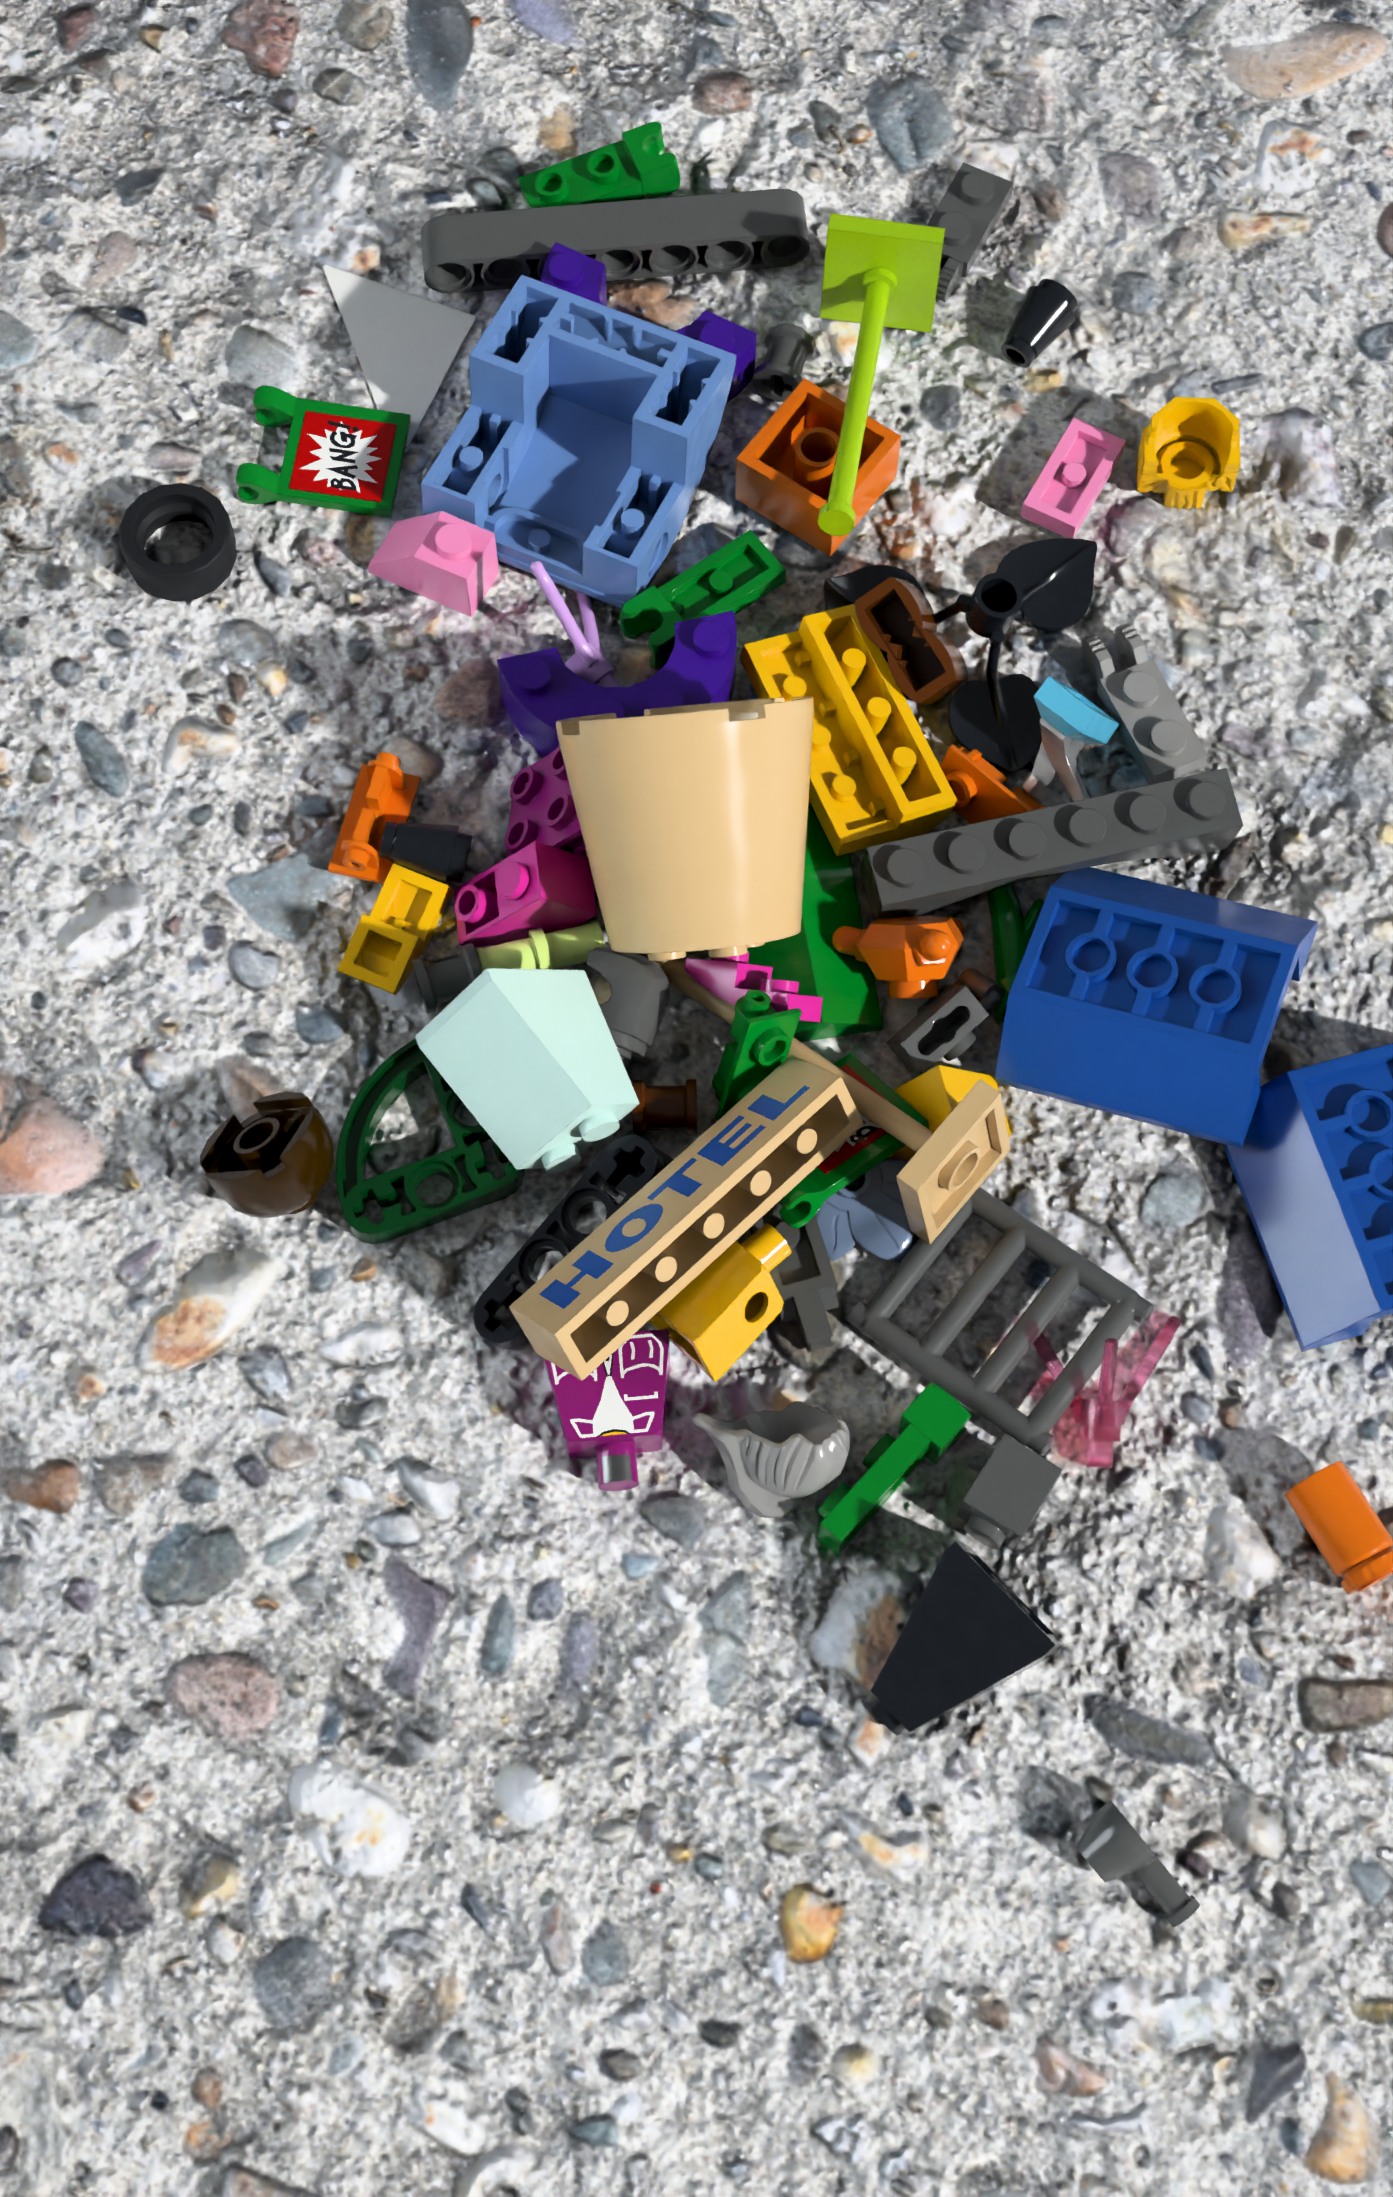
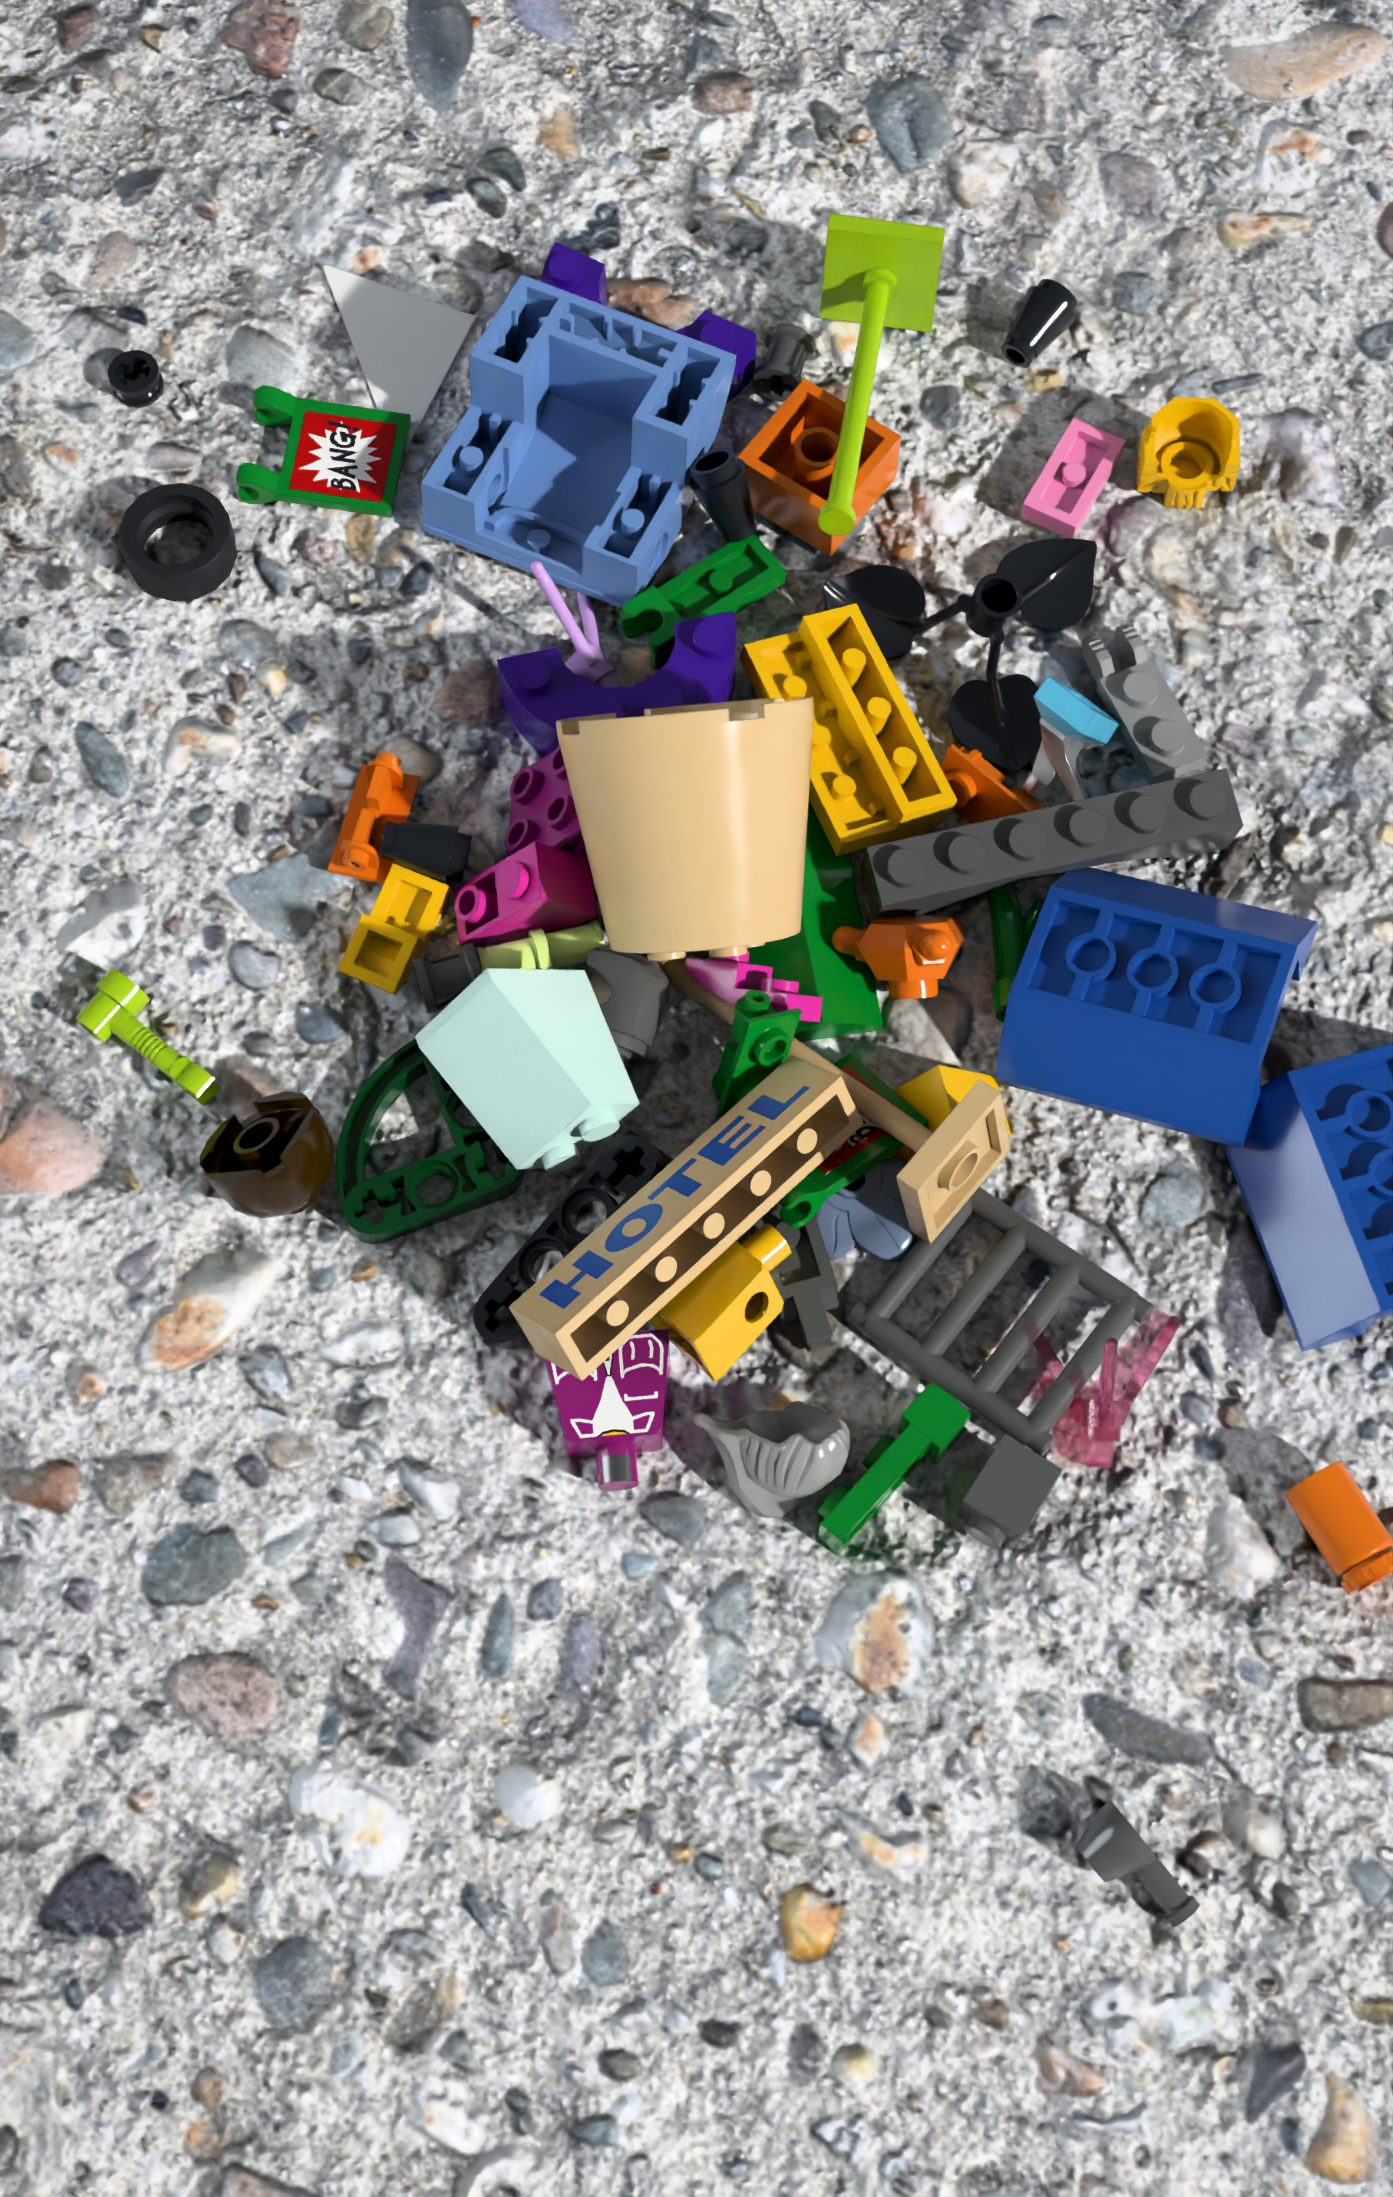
(115, 1011): none -> lime brick
(142, 391): none -> black bush
(439, 560): bright pink slope -> none
(607, 174): green plate -> none
(628, 236): dark grey beam -> none
(665, 1107): reddish brown bush -> none
(724, 492): none -> black cone
(904, 626): reddish brown brick -> none
(946, 1021): dark grey piece -> none
(958, 1644): black slope -> none
(968, 215): dark grey hinge -> none

